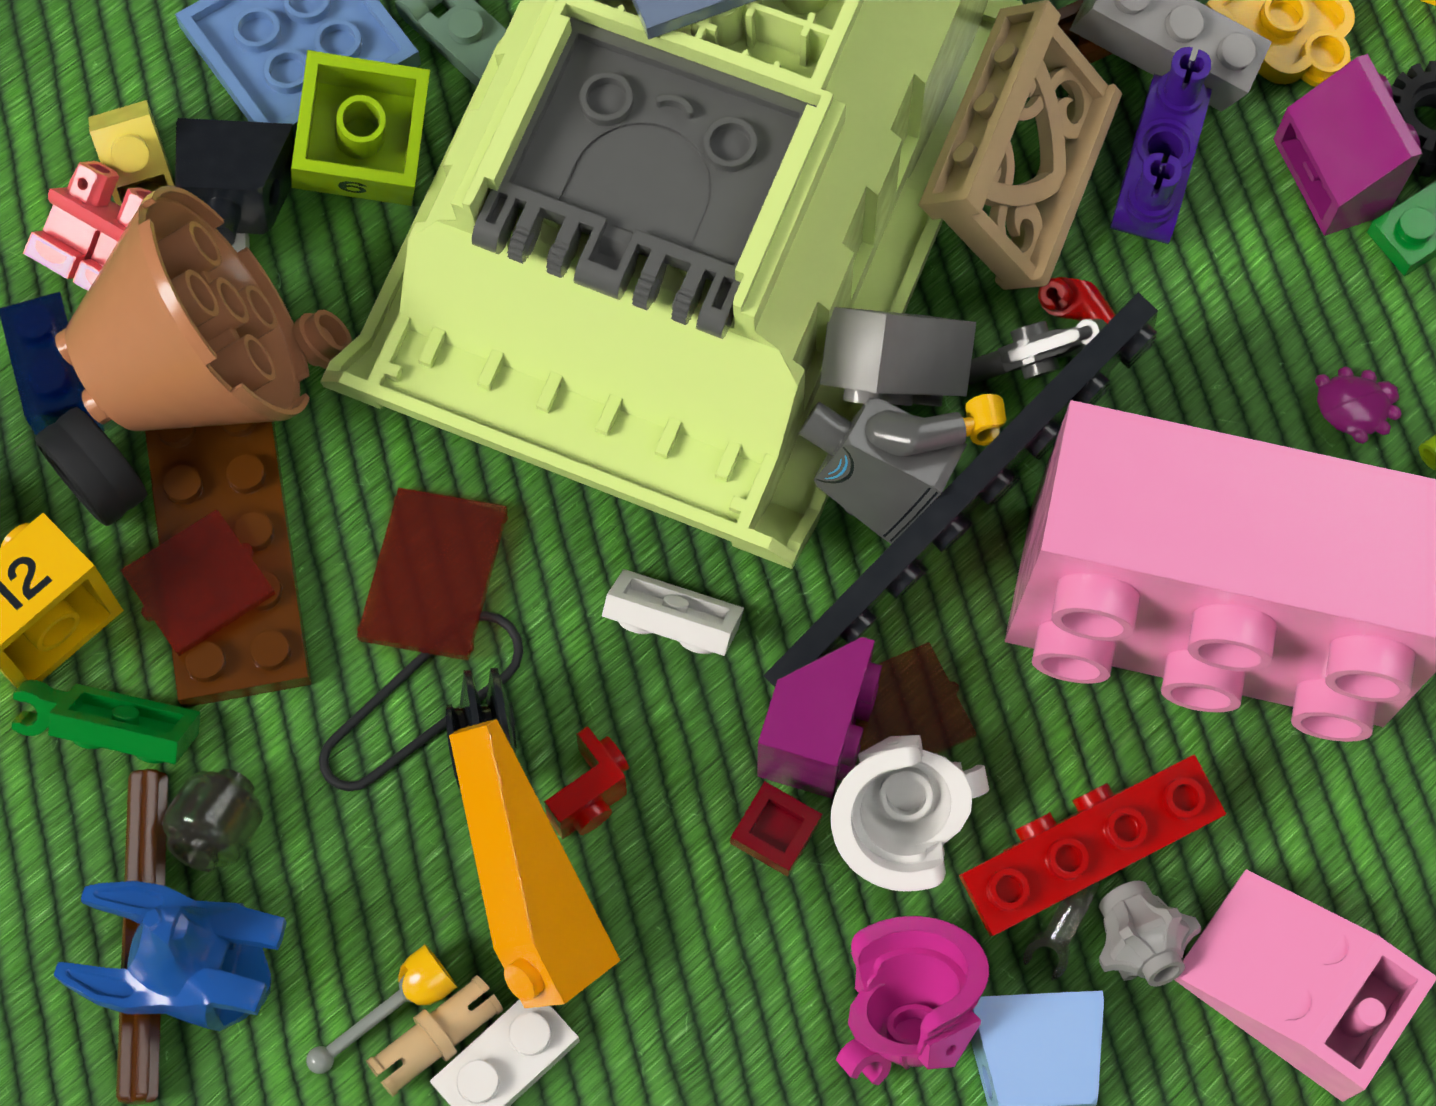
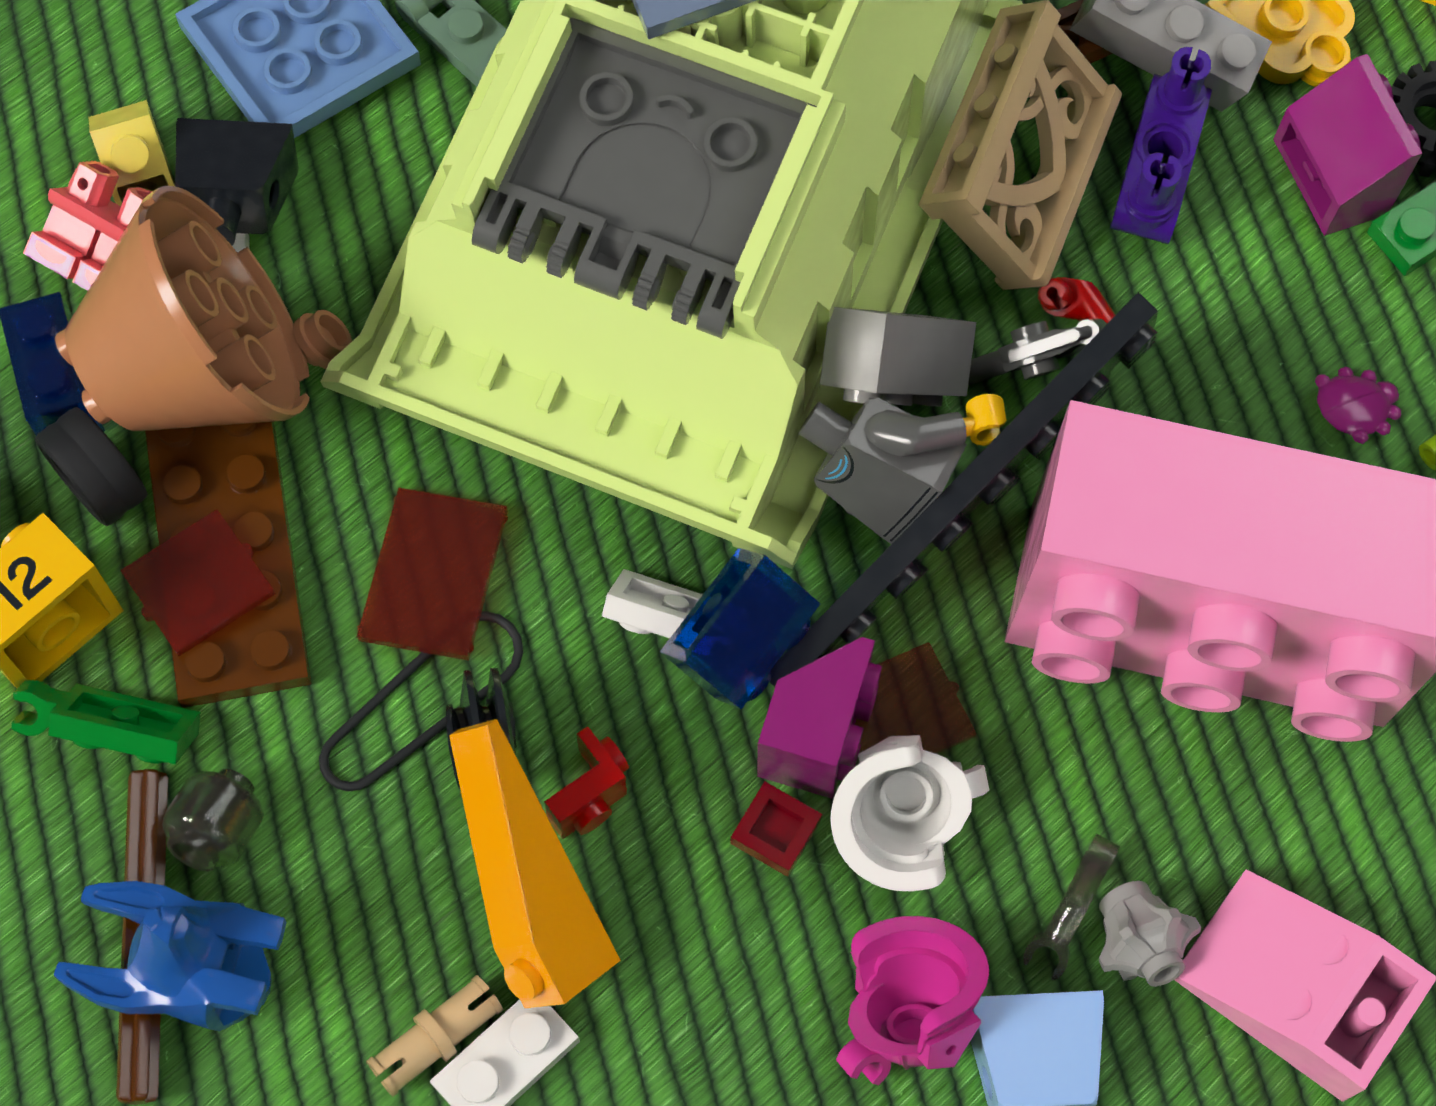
(359, 128): lime brick -> none
(420, 981): hinge -> none
(741, 628): none -> clear blue brick
(1091, 844): red bracket -> none

